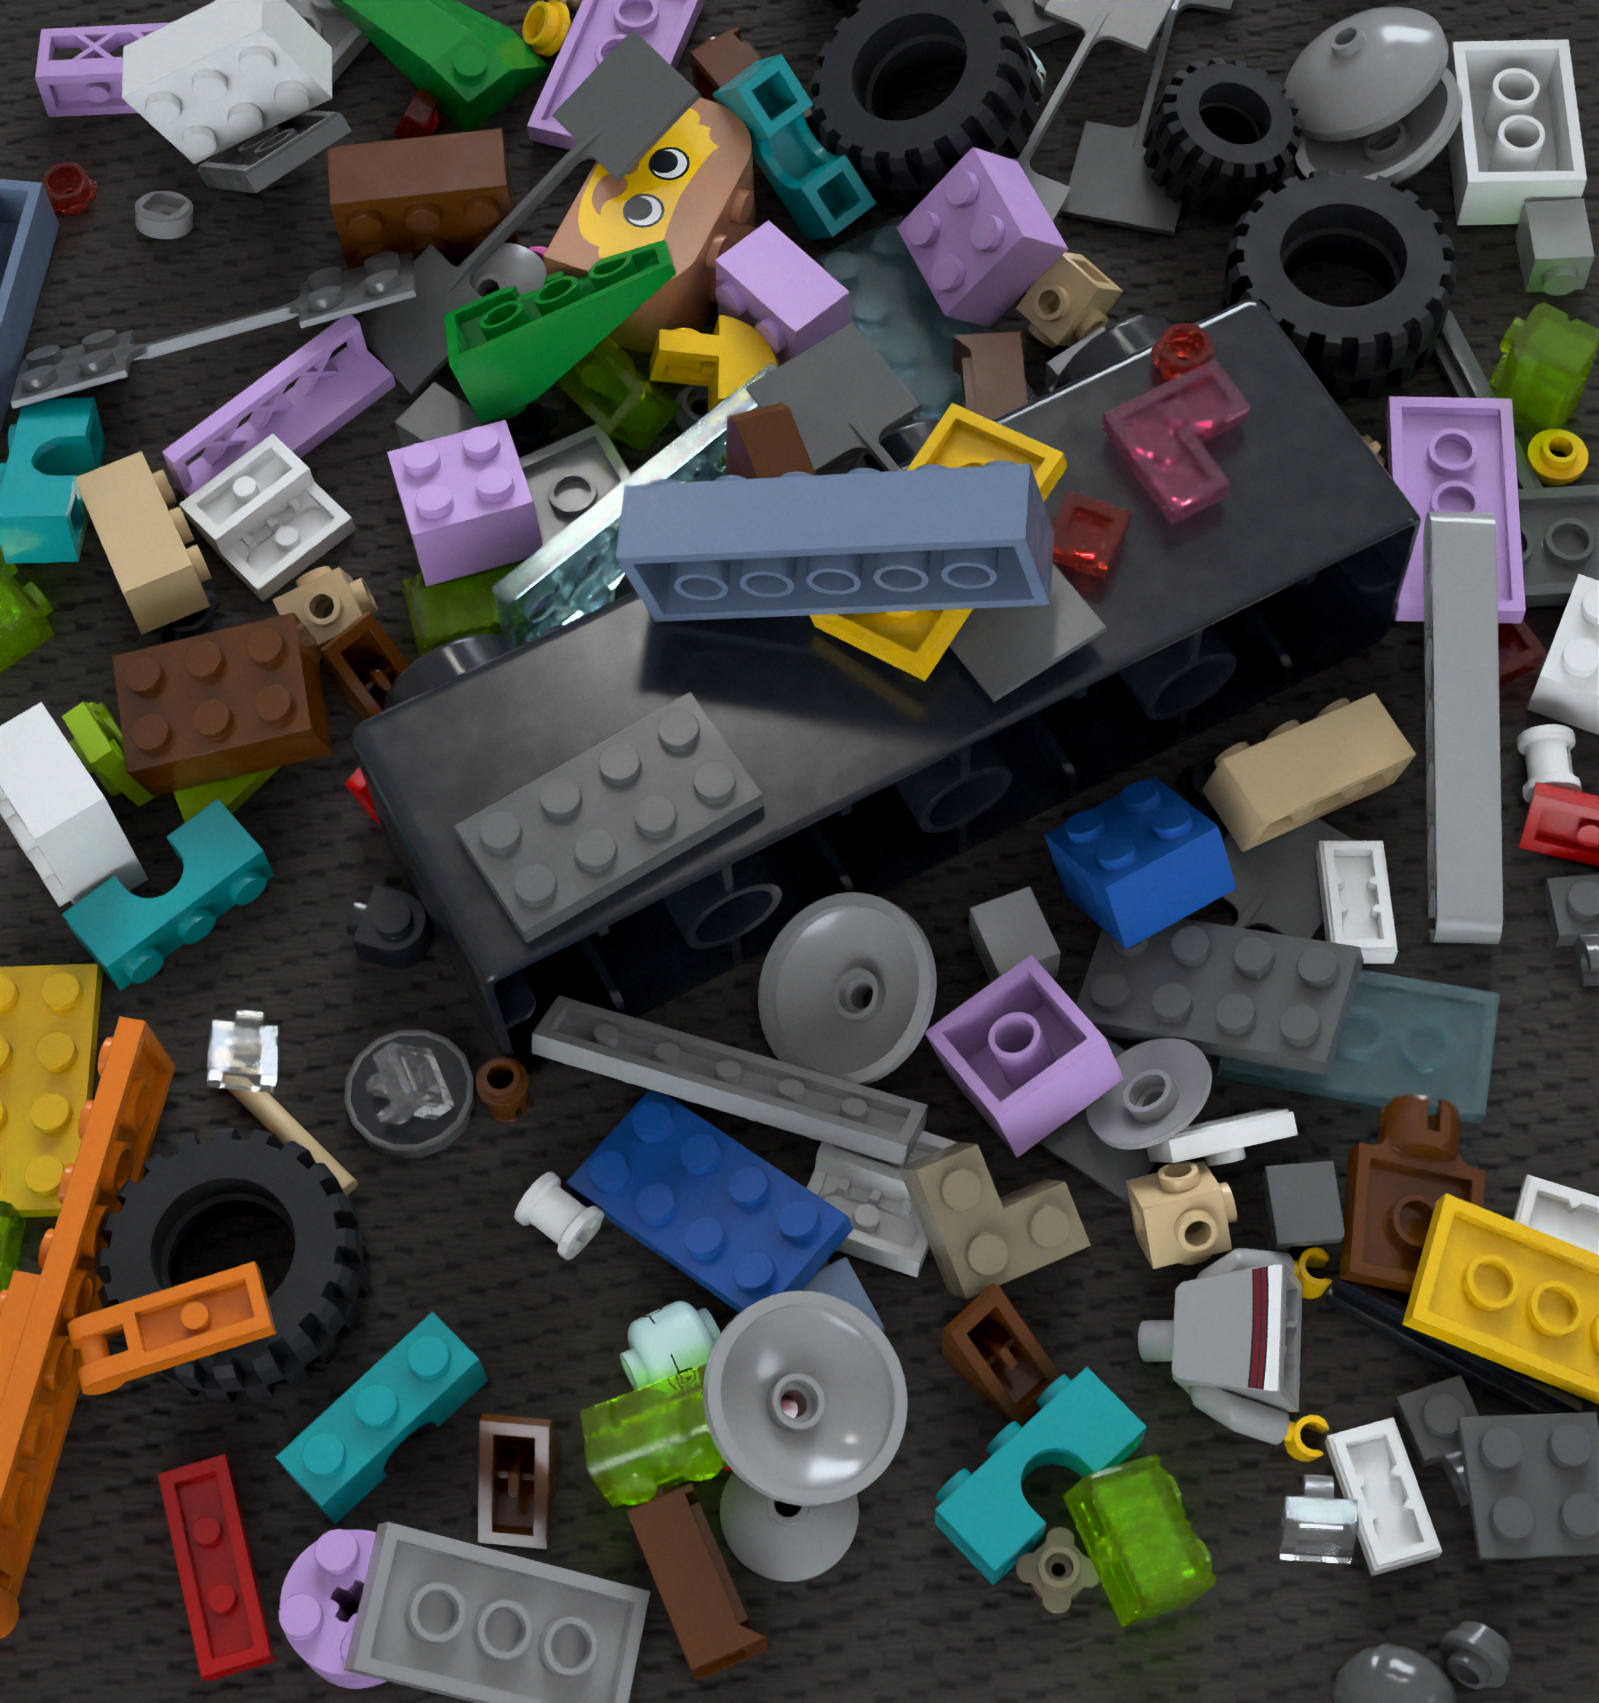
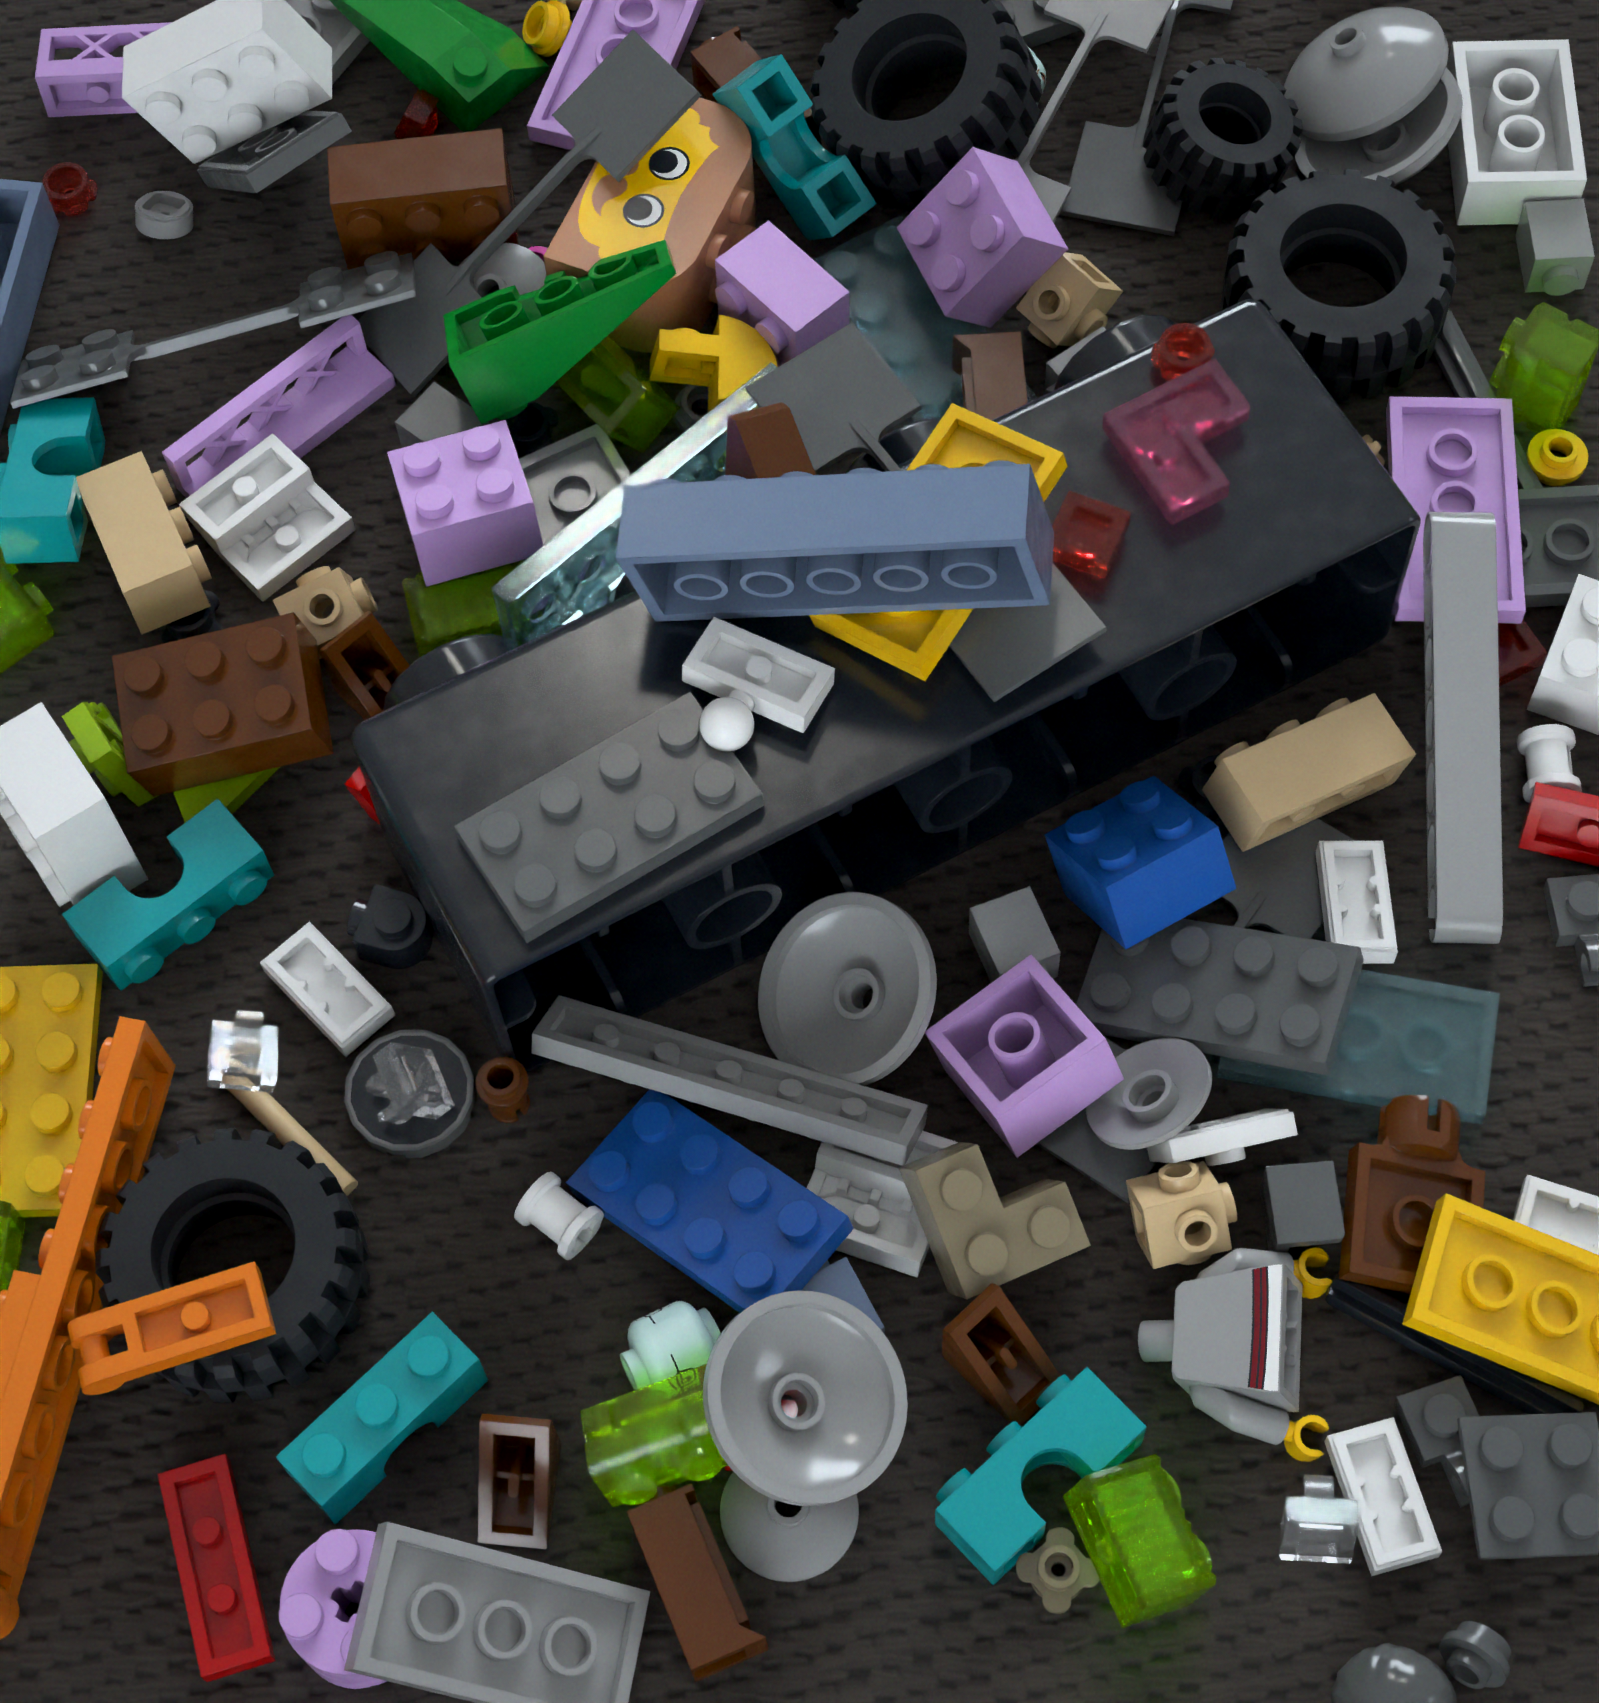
(327, 989): none -> white plate
(752, 677): none -> white plate

